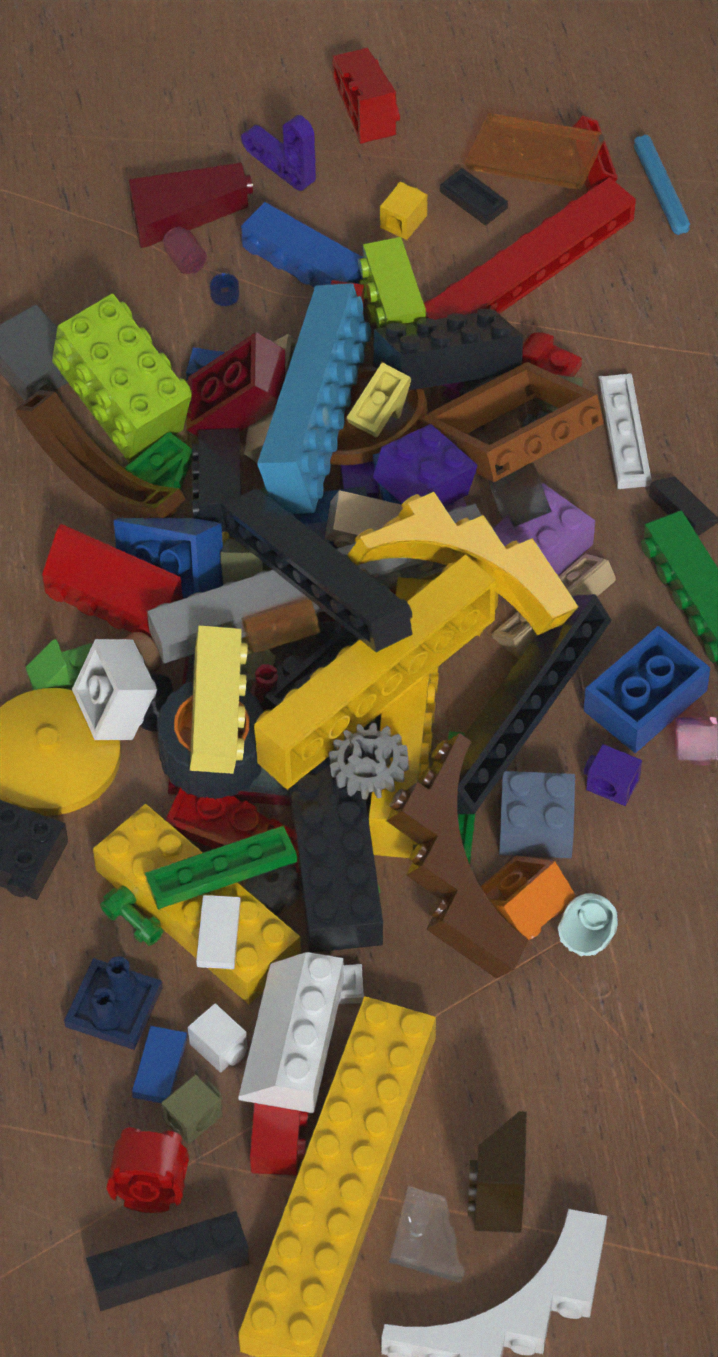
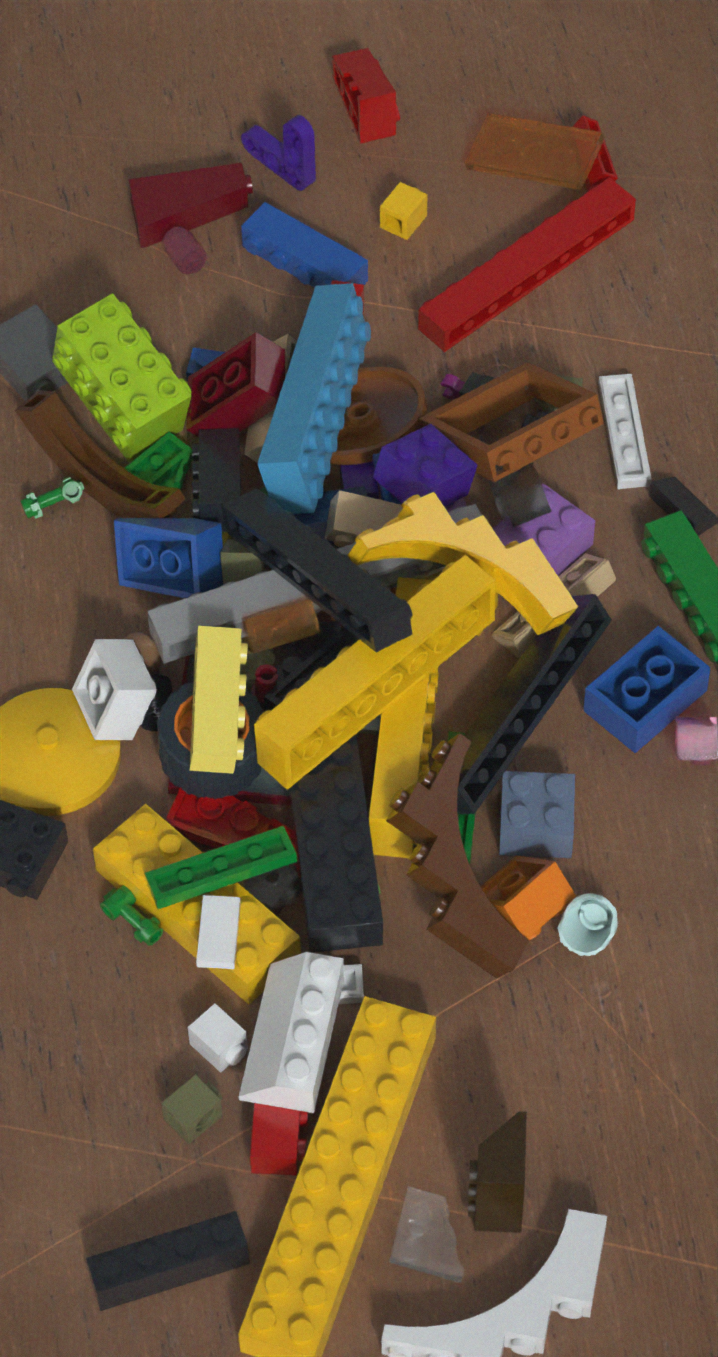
(57, 668): bright green slope -> none
(68, 489): none -> green bar
(106, 581): red slope -> none
(113, 1002): dark blue plate -> none
(148, 1170): red brick -> none
(159, 1064): blue tile -> none
(224, 281): clear blue bush -> none
(369, 761): light grey gear -> none
(380, 400): light yellow slope -> none
(390, 284): lime brick -> none
(450, 348): black brick -> none
(473, 196): black tile -> none
(541, 352): red brick -> none
(612, 774): dark purple brick -> none
(661, 184): dark azure axle -> none

